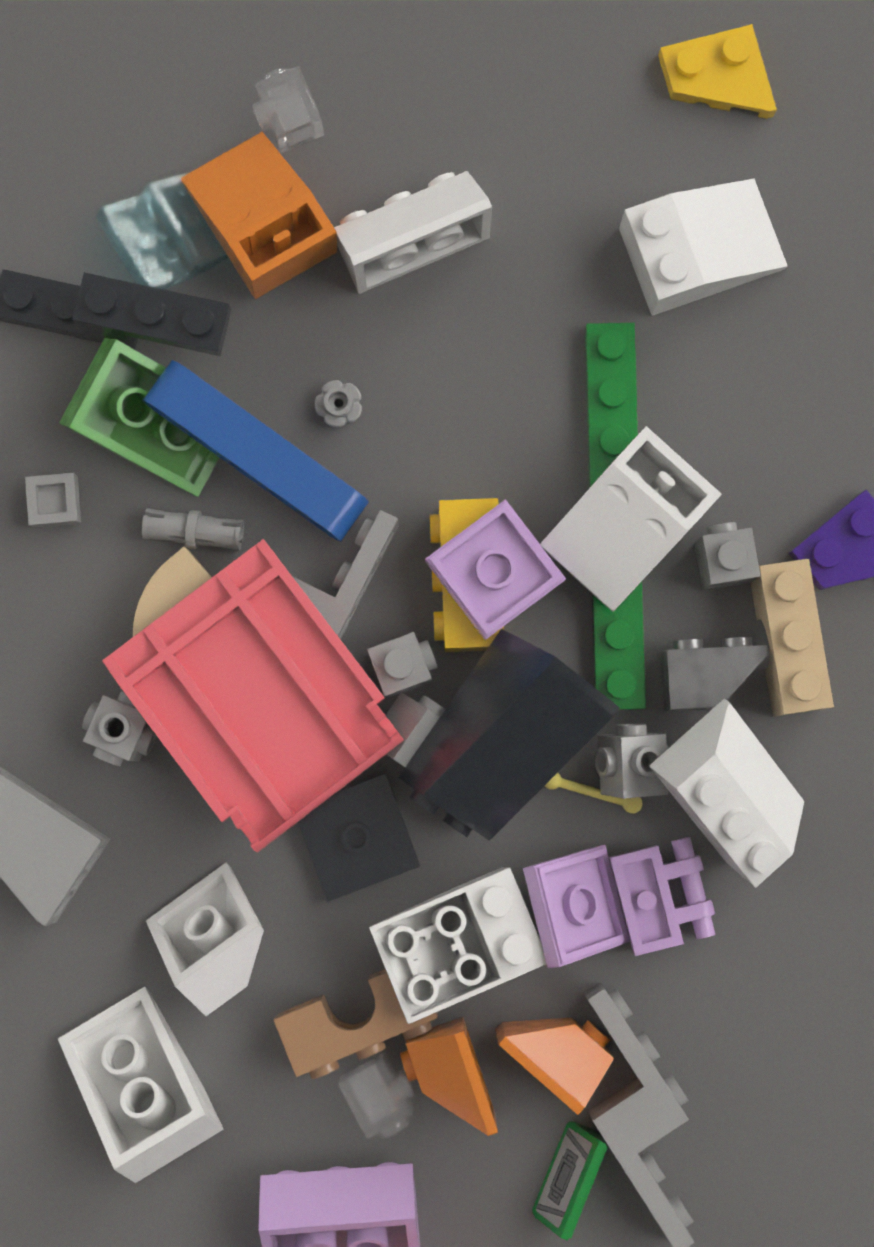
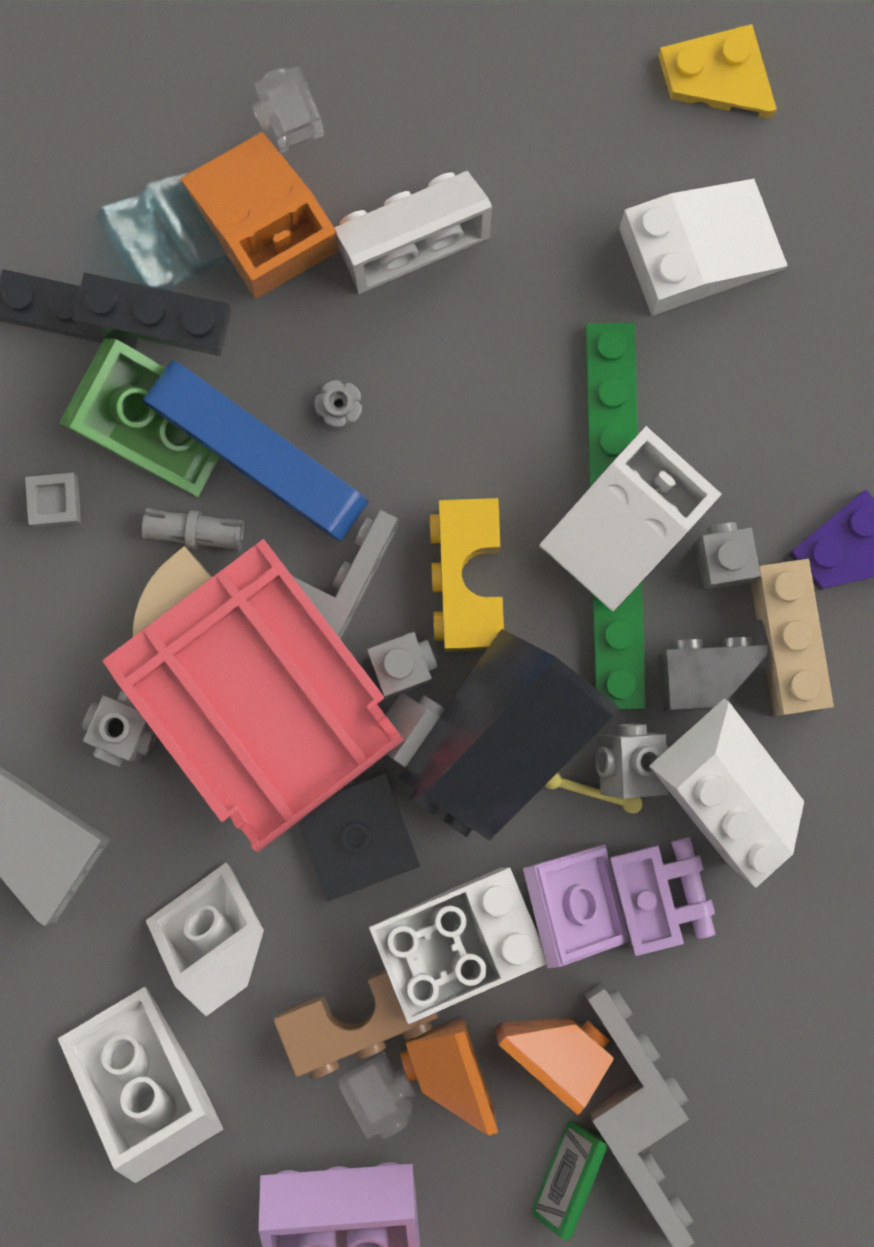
(495, 569): lavender plate -> none

